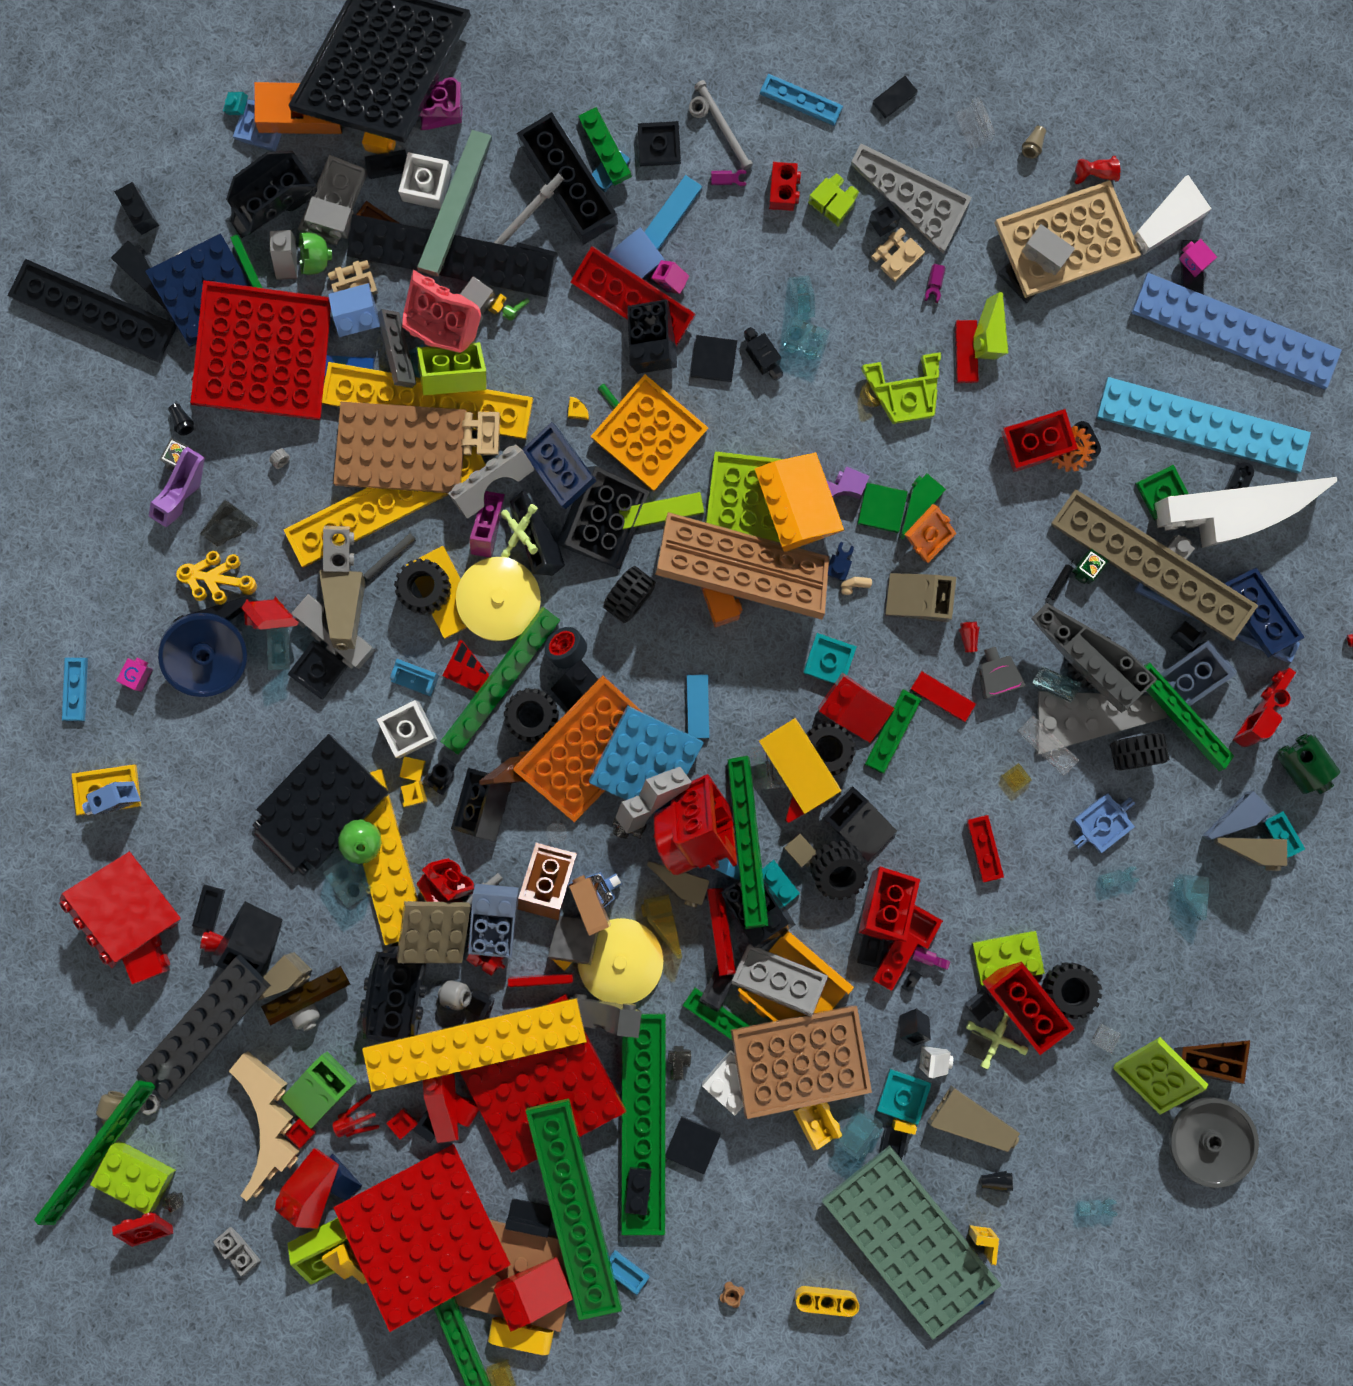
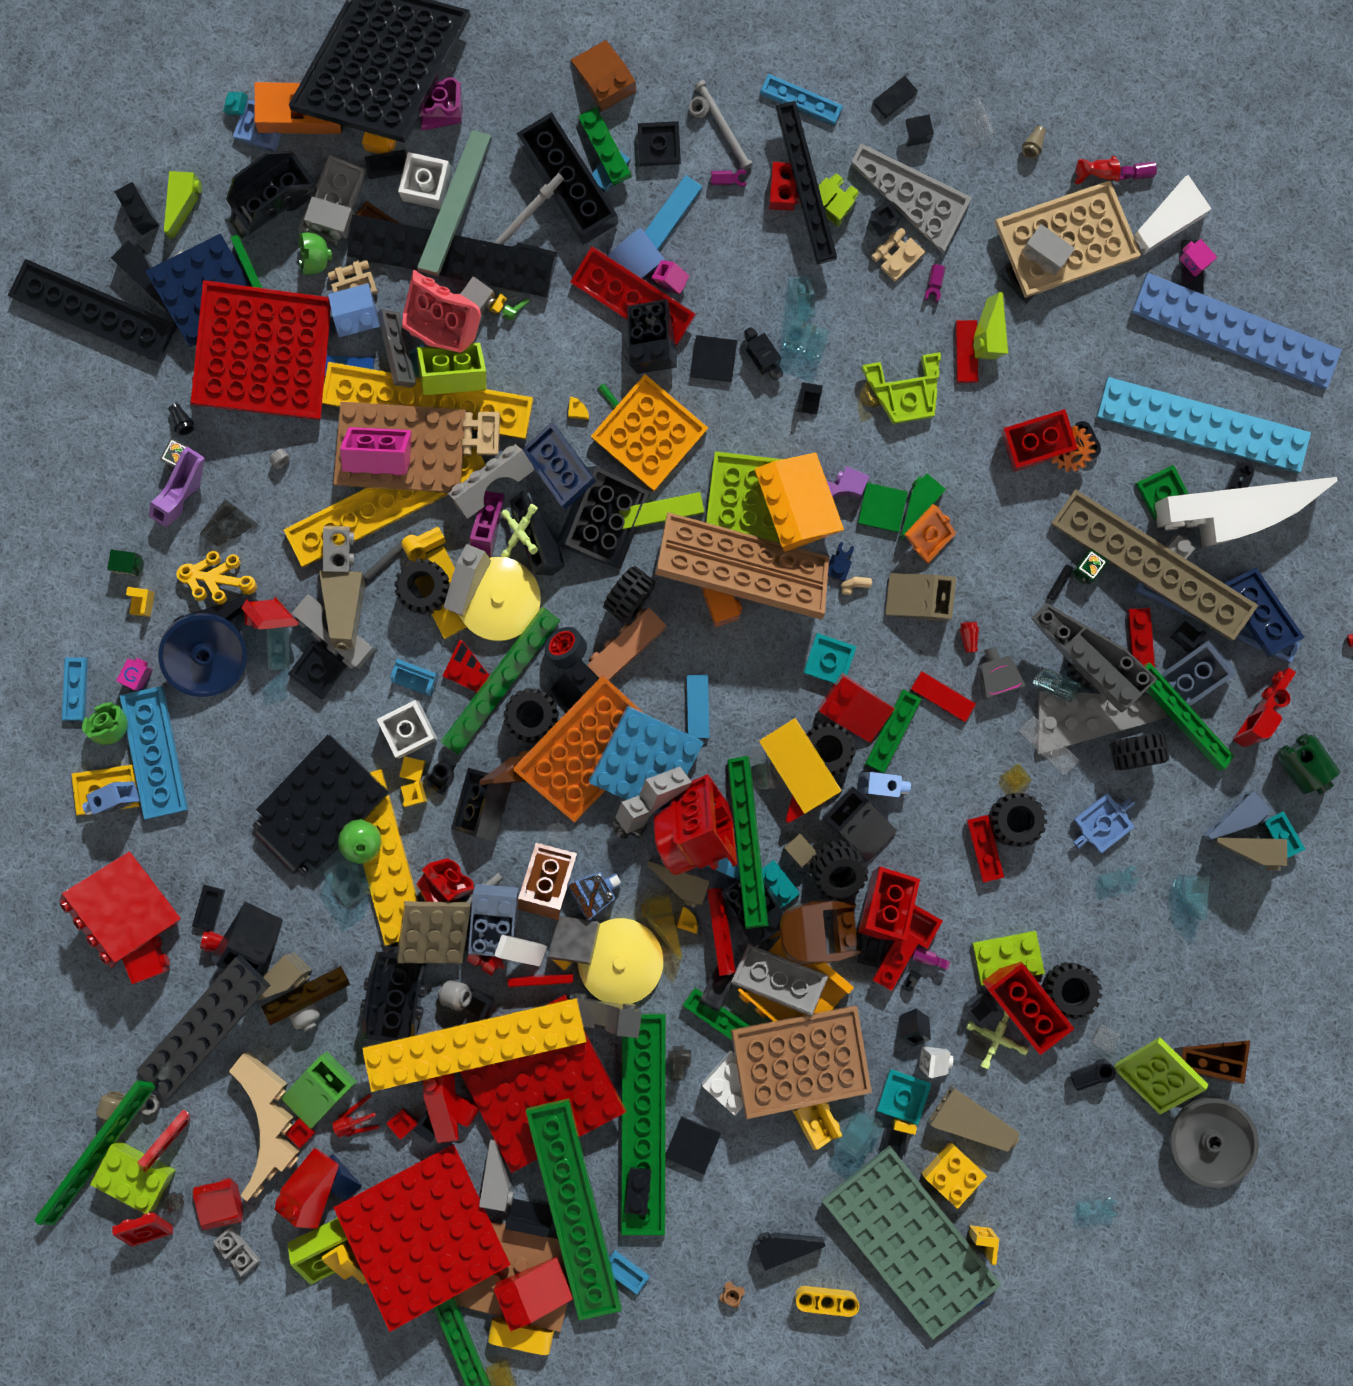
(106, 724): none -> bright green cylinder
(125, 562): none -> dark green brick
(141, 601): none -> yellow panel
(154, 753): none -> dark azure plate
(164, 1141): none -> red tile
(181, 198): none -> lime slope
(218, 1204): none -> red slope
(283, 254): light grey slope -> none
(376, 450): none -> dark pink slope
(417, 546): none -> yellow piece
(466, 579): none -> light grey slope
(497, 1185): none -> light grey slope
(520, 950): none -> white tile
(589, 905): medium nougat slope -> none
(604, 75): none -> dark orange slope
(627, 645): none -> nougat brick
(687, 921): none -> yellow tile
(782, 1247): none -> black slope
(804, 932): none -> reddish brown slope
(806, 182): none -> black tile
(809, 398): none -> black panel
(876, 784): none -> light blue torso
(919, 130): none -> black panel
(954, 1174): none -> yellow brick
(998, 1181): black cone -> none
(1035, 815): none -> black tyre
(1090, 1076): none -> black piece
(1139, 171): none -> magenta bar
(1141, 635): none -> red plate

